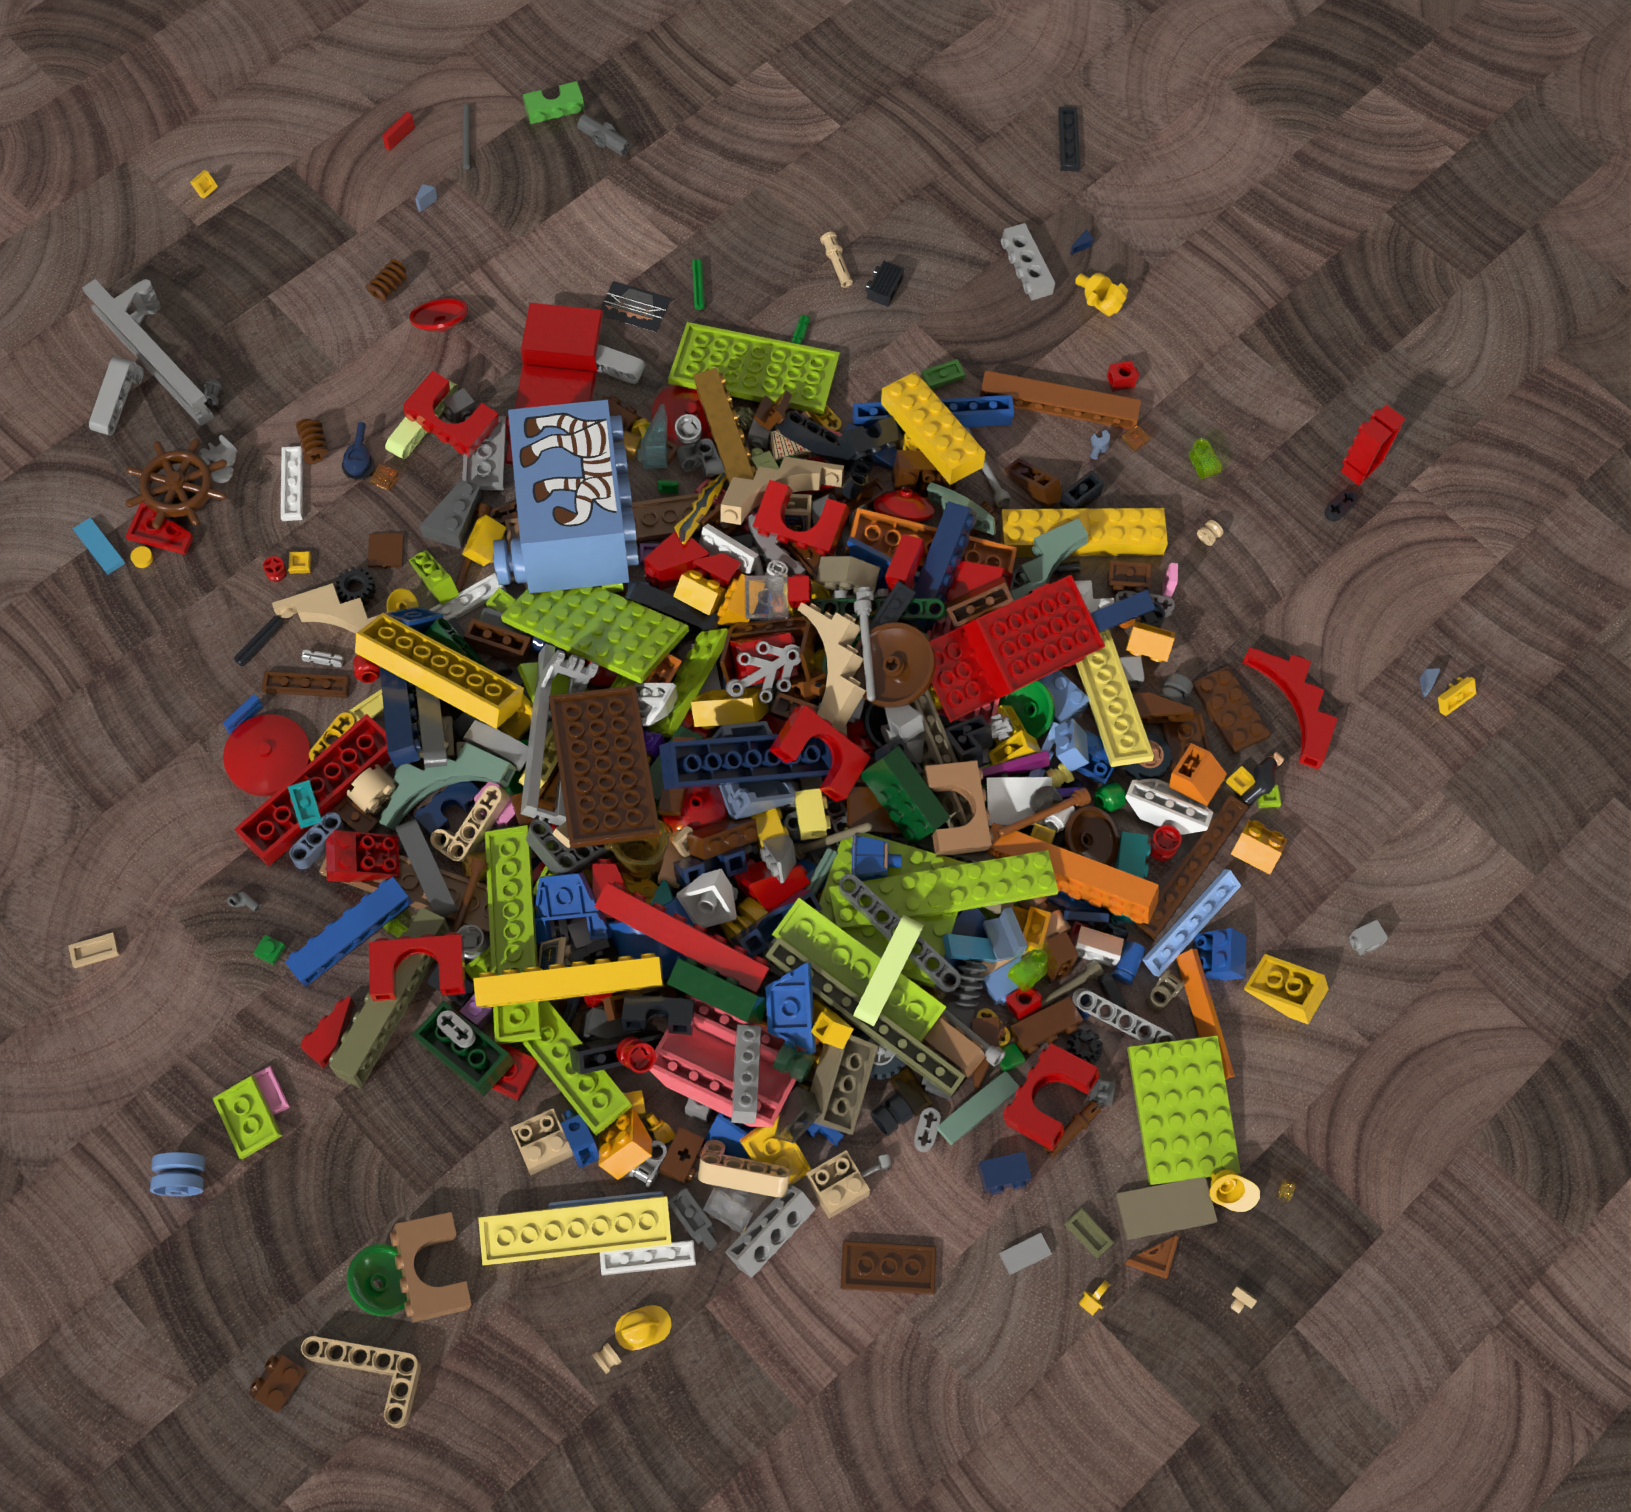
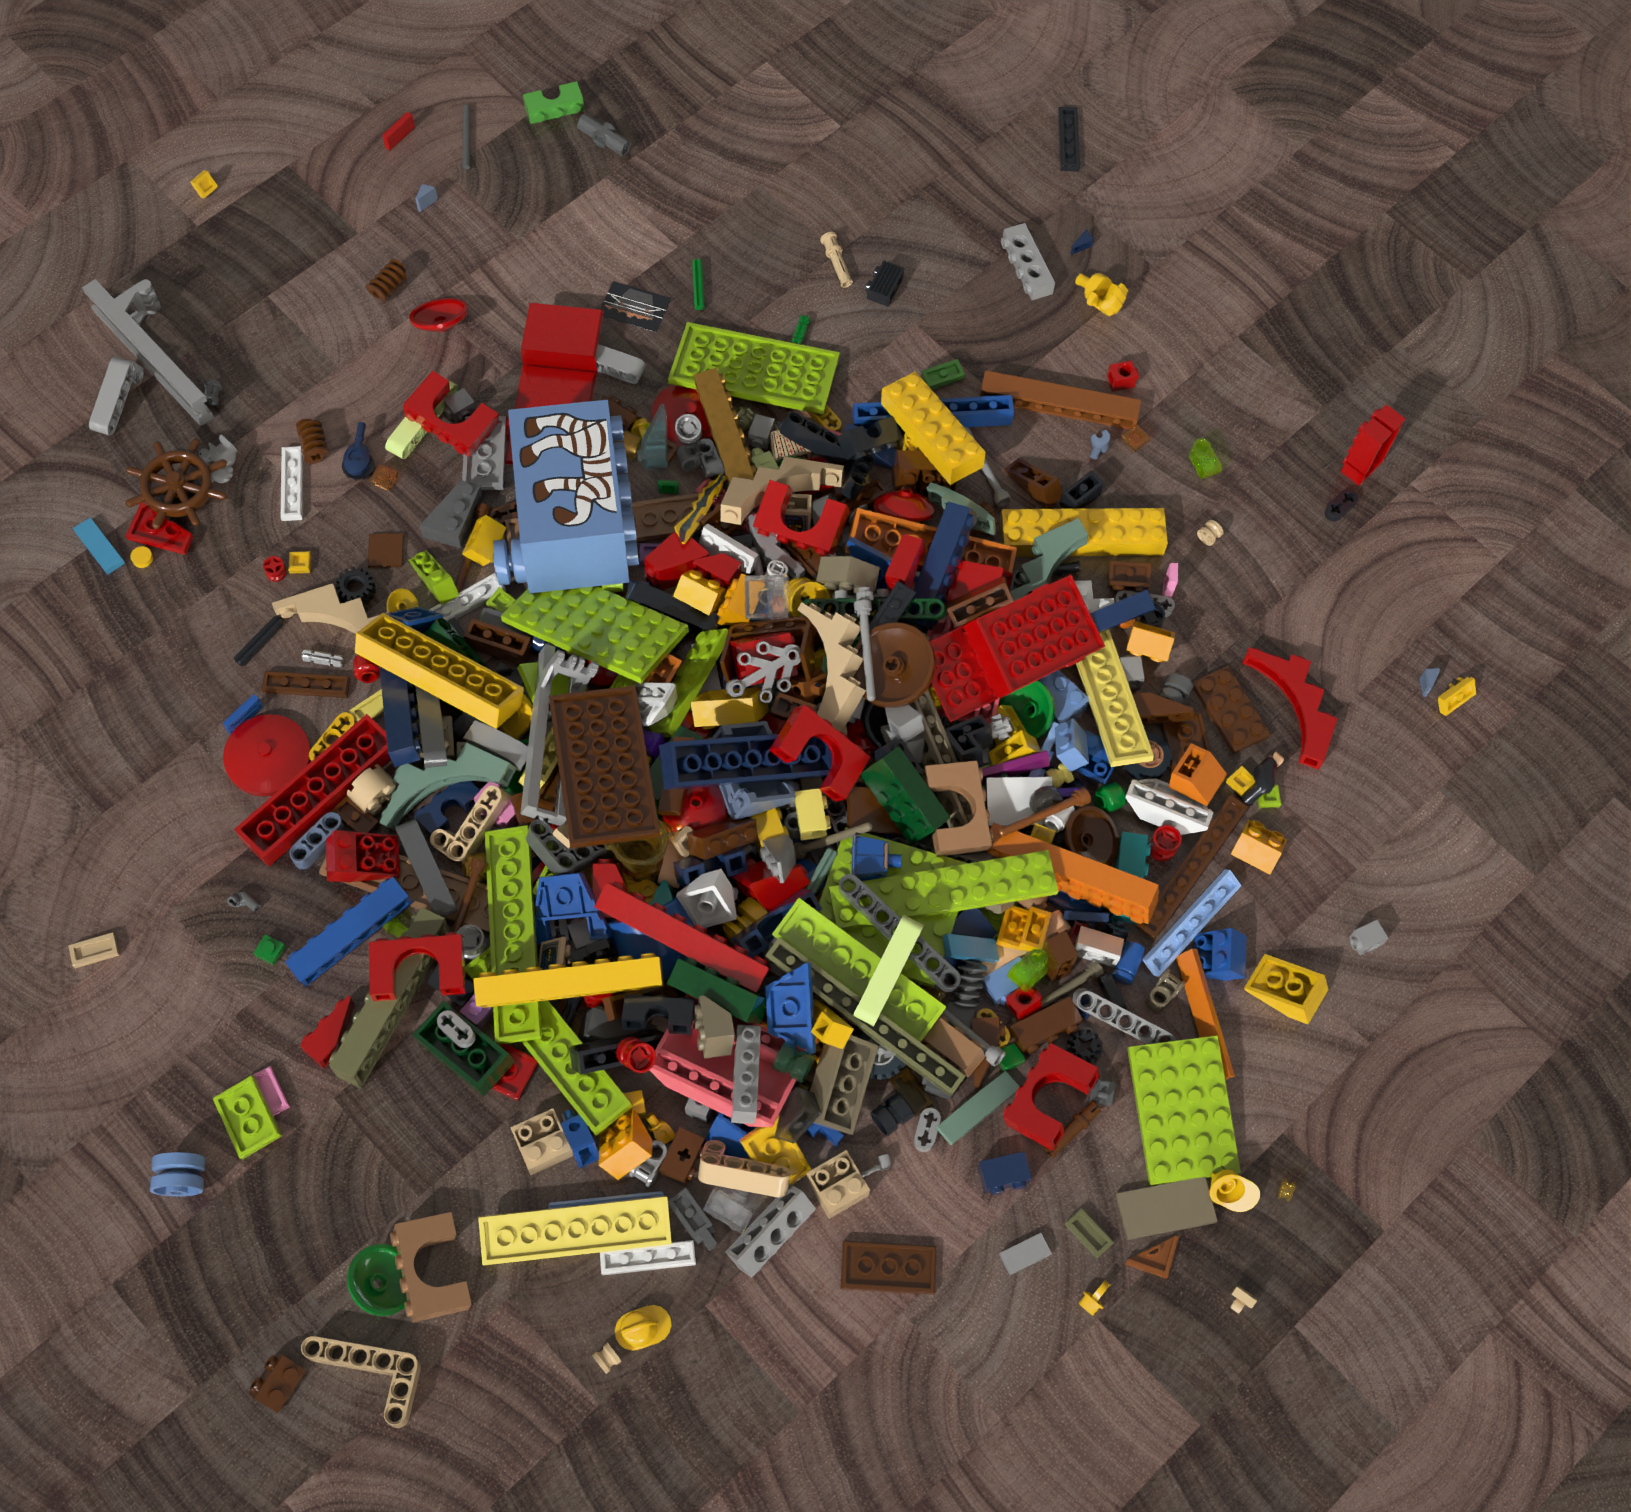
(305, 804): teal plate -> none
(714, 1029): none -> dark tan slope
(772, 412): reddish brown bracket -> none
(799, 590): red brick -> none
(1005, 935): sand blue panel -> none

